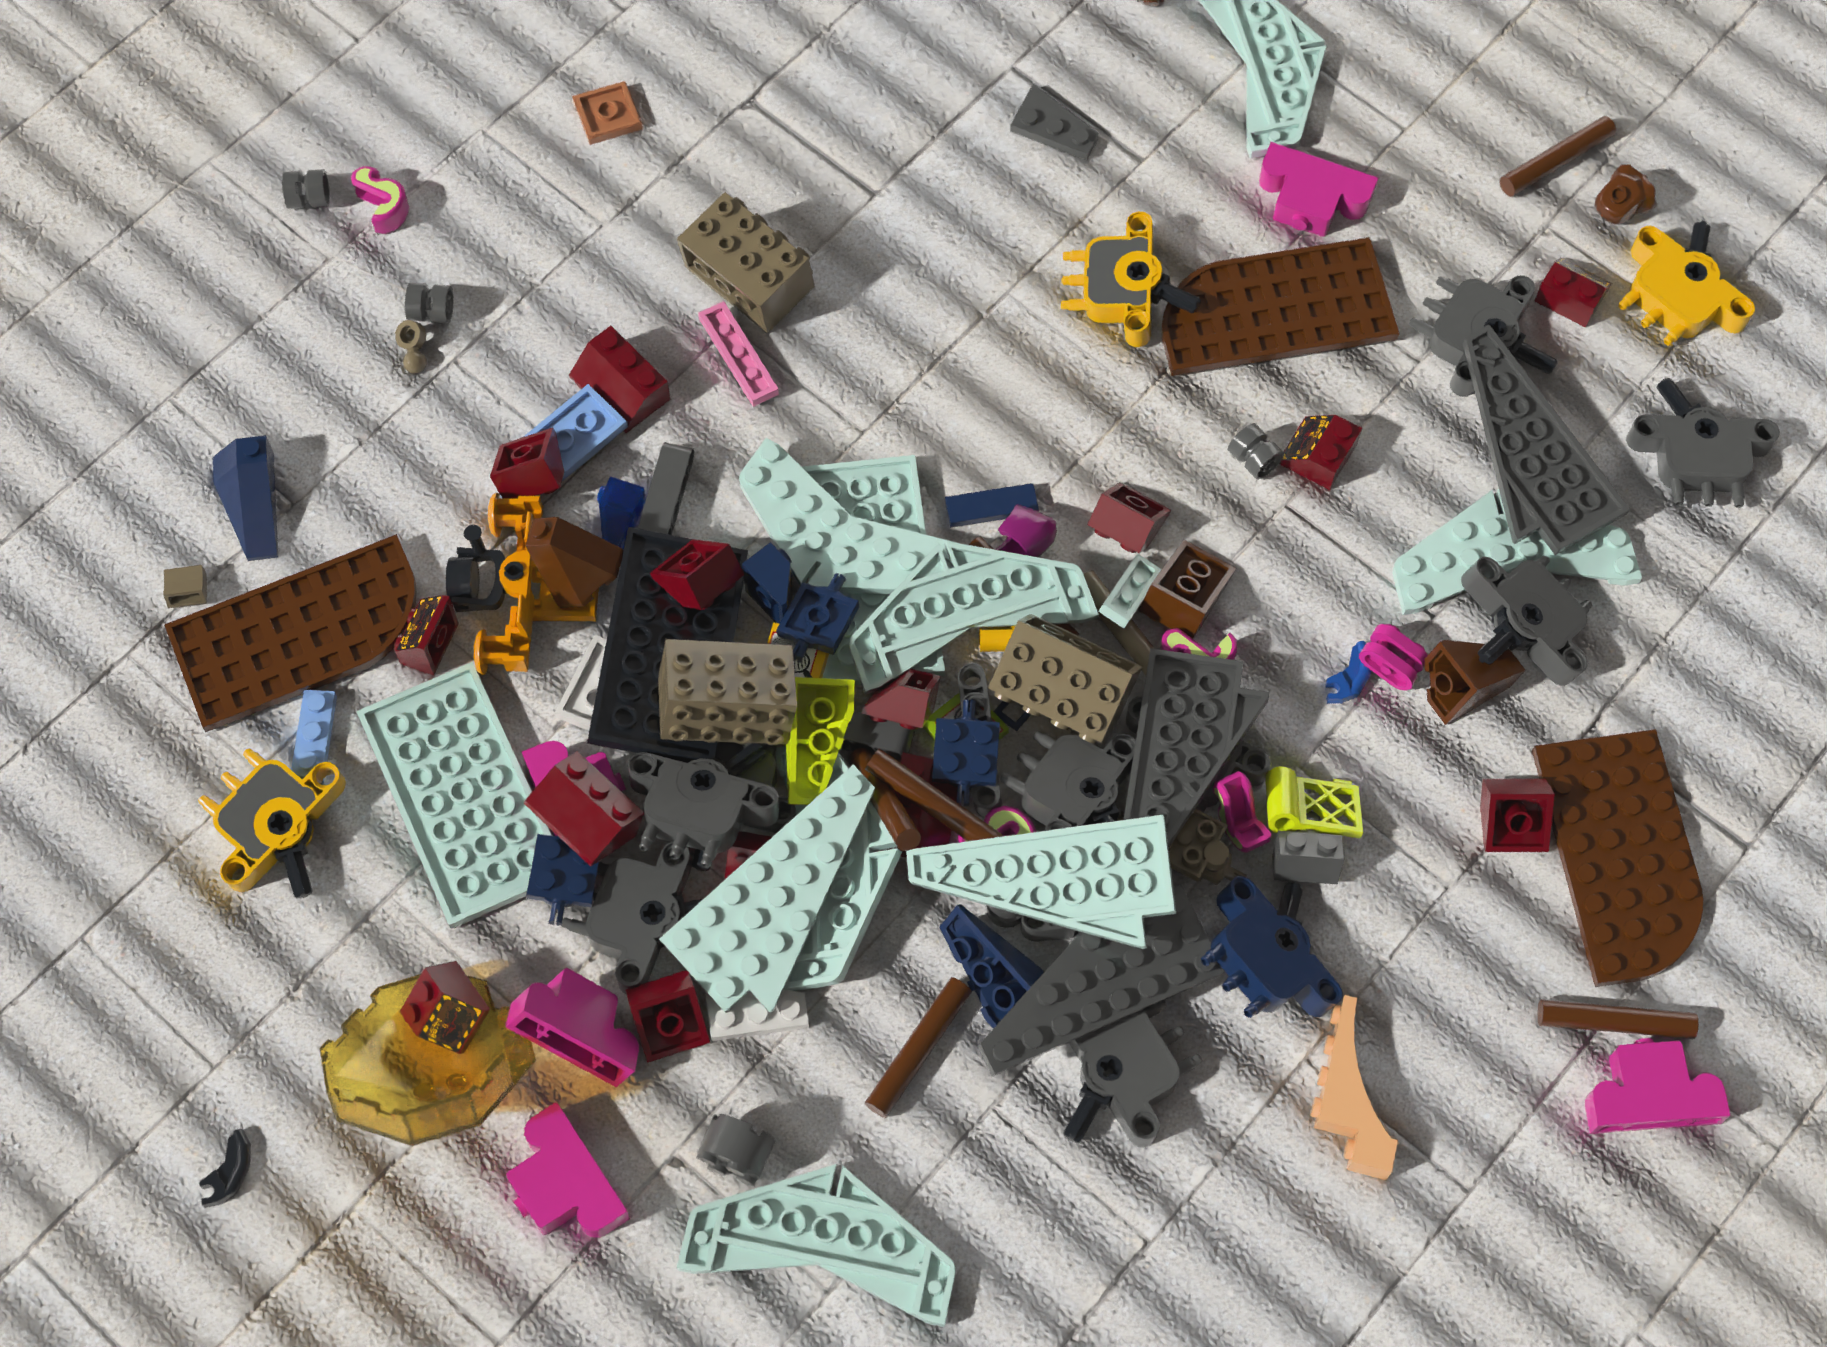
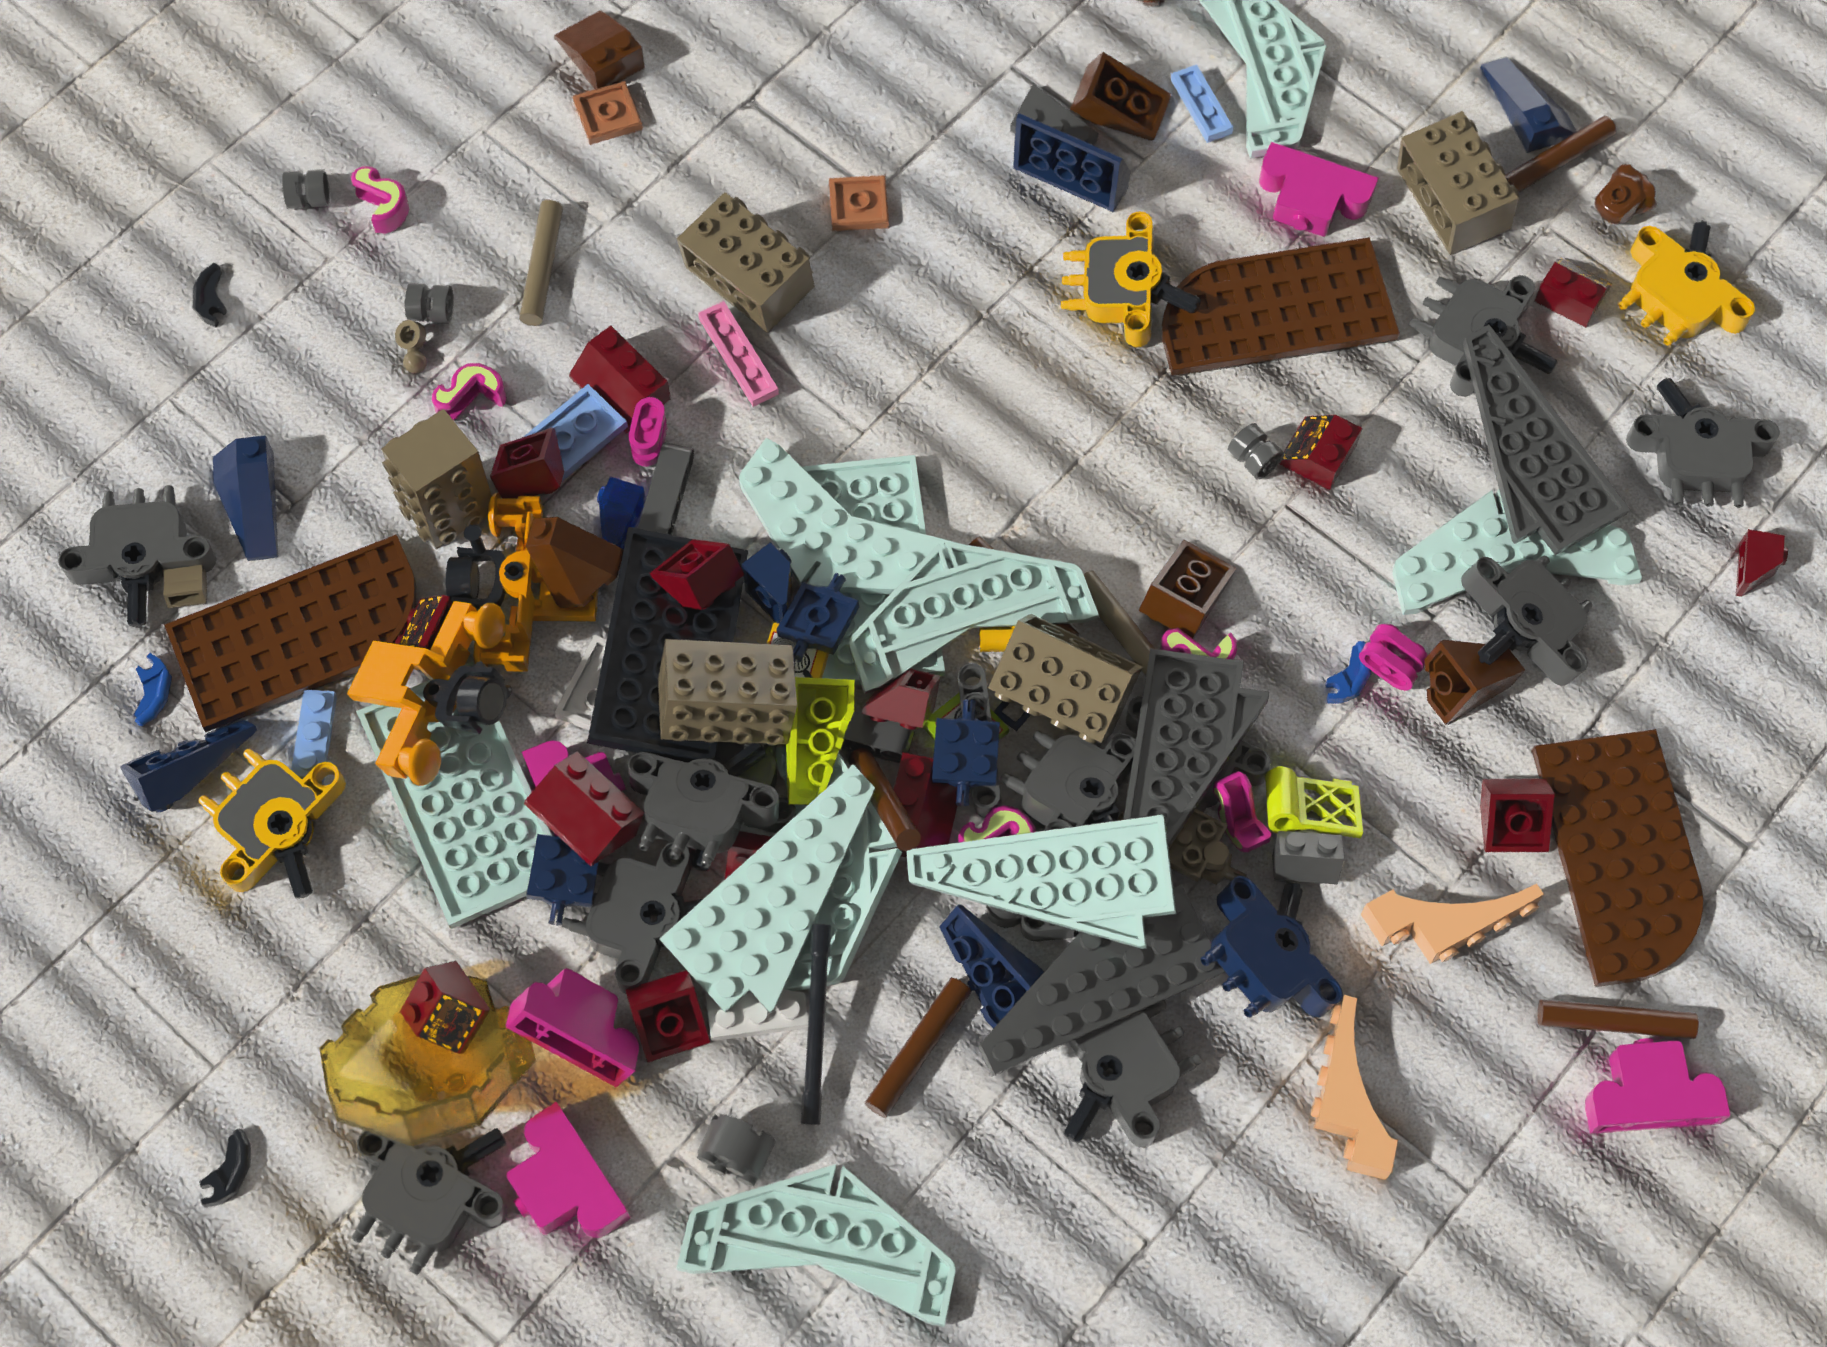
(135, 547): none -> dark grey piece
(156, 688): none -> blue piece
(170, 776): none -> dark blue wedge
(205, 299): none -> black piece
(424, 1211): none -> piece
(437, 479): none -> dark tan brick
(466, 385): none -> dark pink animal
(473, 690): none -> light orange piece
(541, 263): none -> dark tan piece
(602, 49): none -> reddish brown slope
(647, 431): none -> dark pink brick
(816, 1019): none -> black piece
(858, 203): none -> nougat tile
(929, 798): reddish brown piece -> none
(988, 504): dark blue tile -> none
(1027, 532): magenta piece -> none
(1069, 163): none -> dark blue slope
(1120, 98): none -> reddish brown slope
(1128, 517): dark red slope -> none
(1129, 591): light aqua plate -> none
(1202, 103): none -> light blue plate
(1442, 926): none -> light nougat arch
(1457, 182): none -> dark tan brick
(1530, 110): none -> dark blue wedge
(1759, 559): none -> dark red slope

